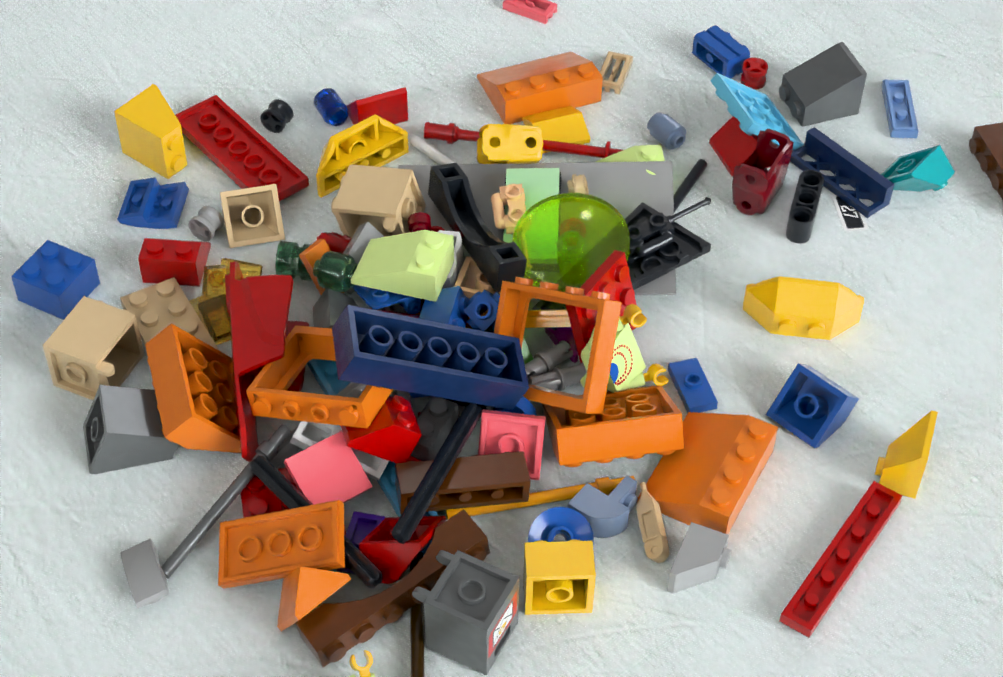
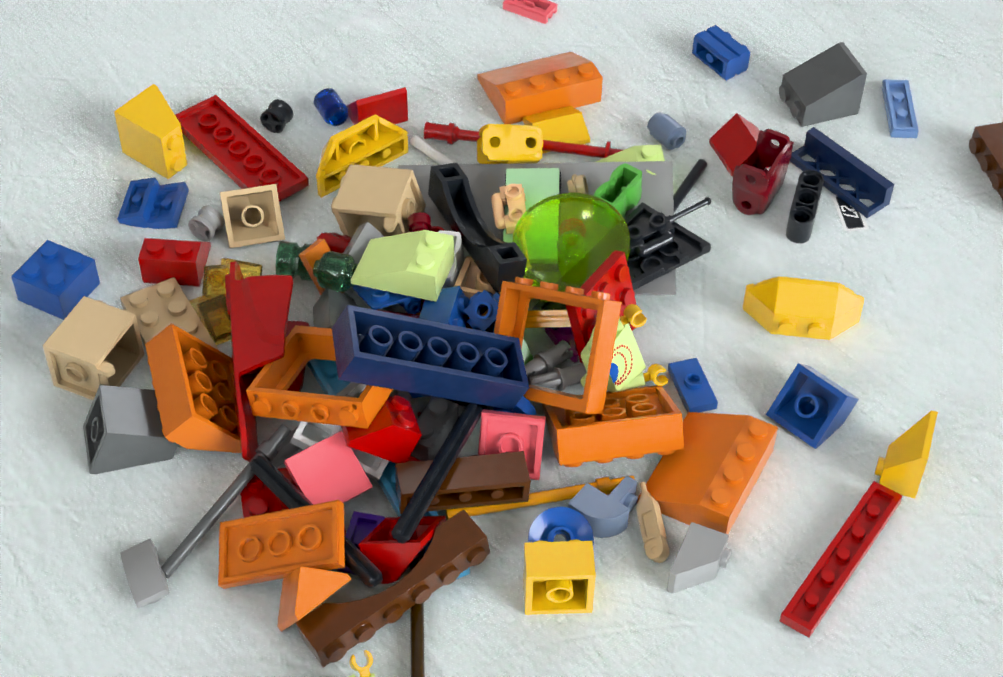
(470, 610): dark grey container -> none
(610, 84): tan tile -> none
(623, 189): none -> bright green brick
(753, 109): medium azure plate -> none
(754, 73): red wheel -> none
(920, 170): teal slope -> none

